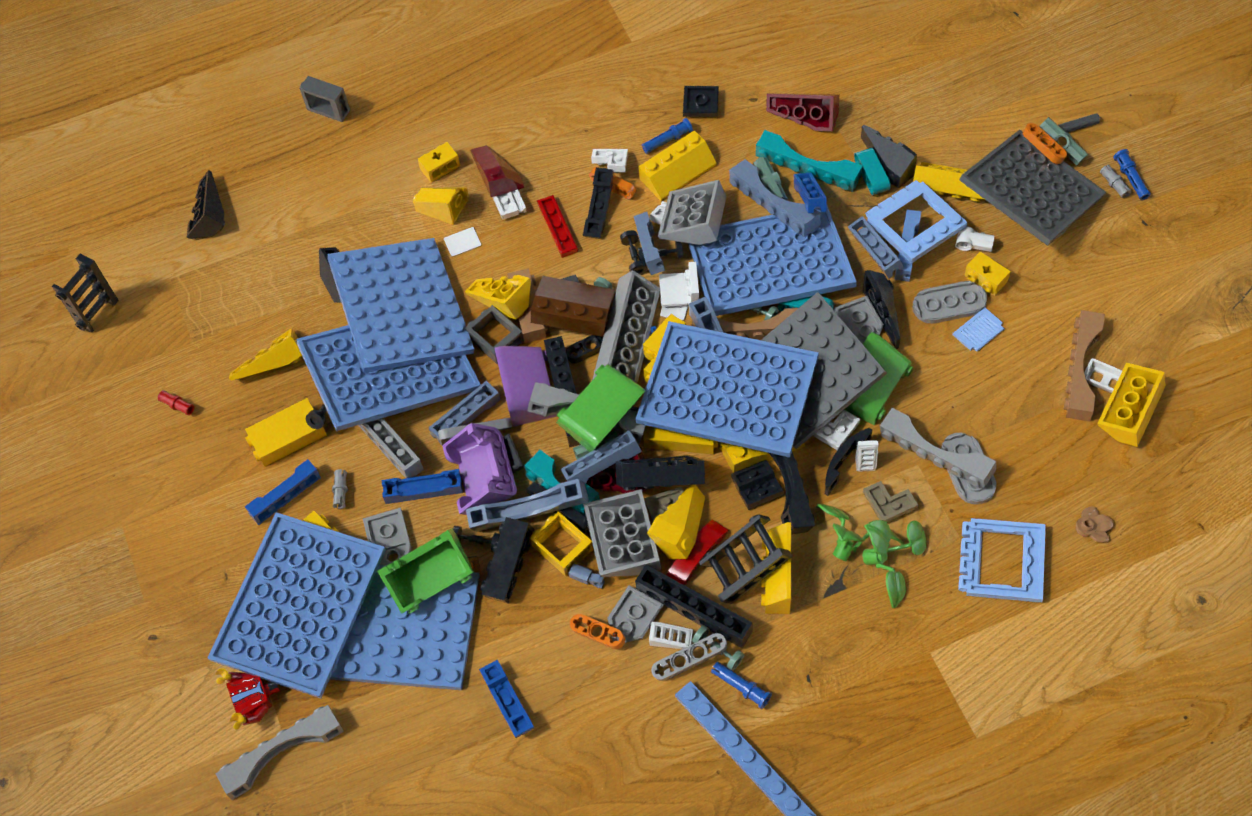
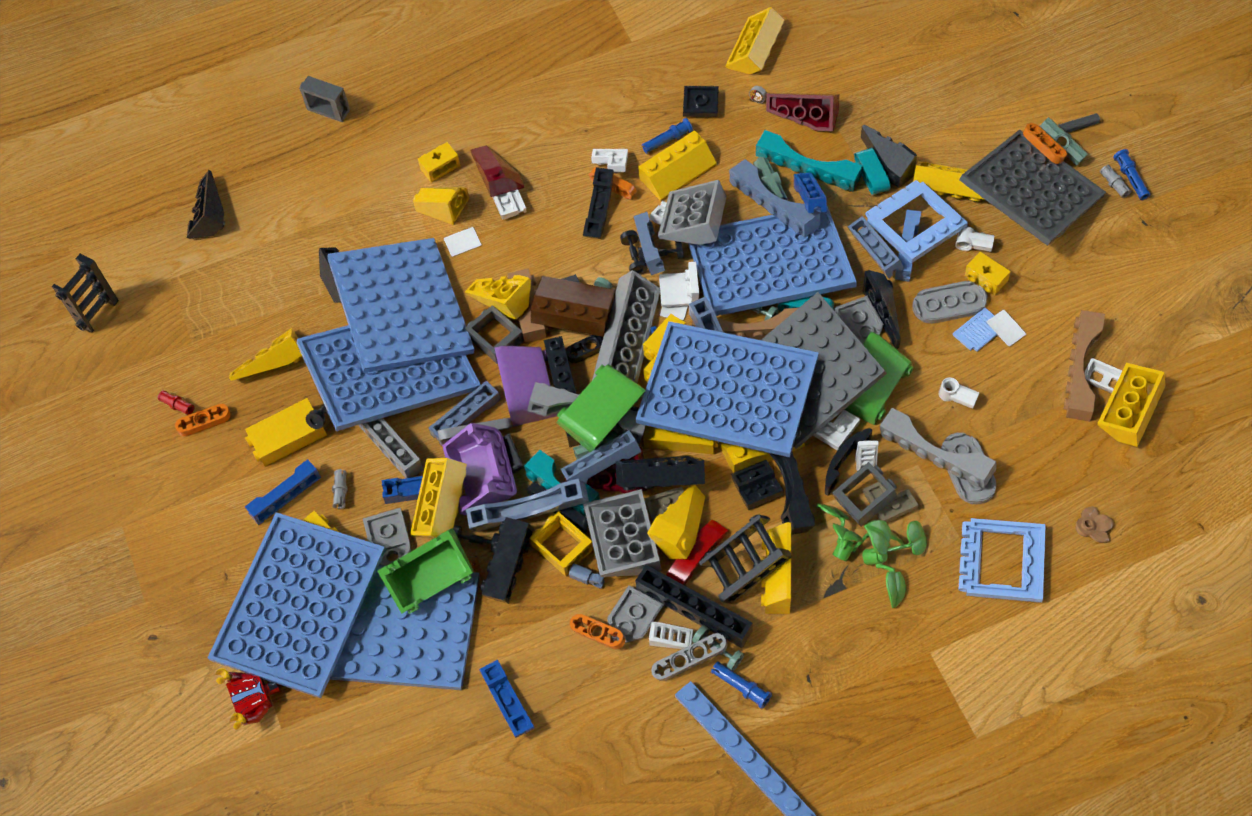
(190, 429): none -> orange beam
(241, 774): light grey arch -> none
(438, 497): none -> yellow slope
(557, 226): red tile -> none
(755, 42): none -> yellow slope
(758, 94): none -> tile
(877, 505): none -> dark grey window
(958, 394): none -> white piece
(1006, 328): none -> white sticker

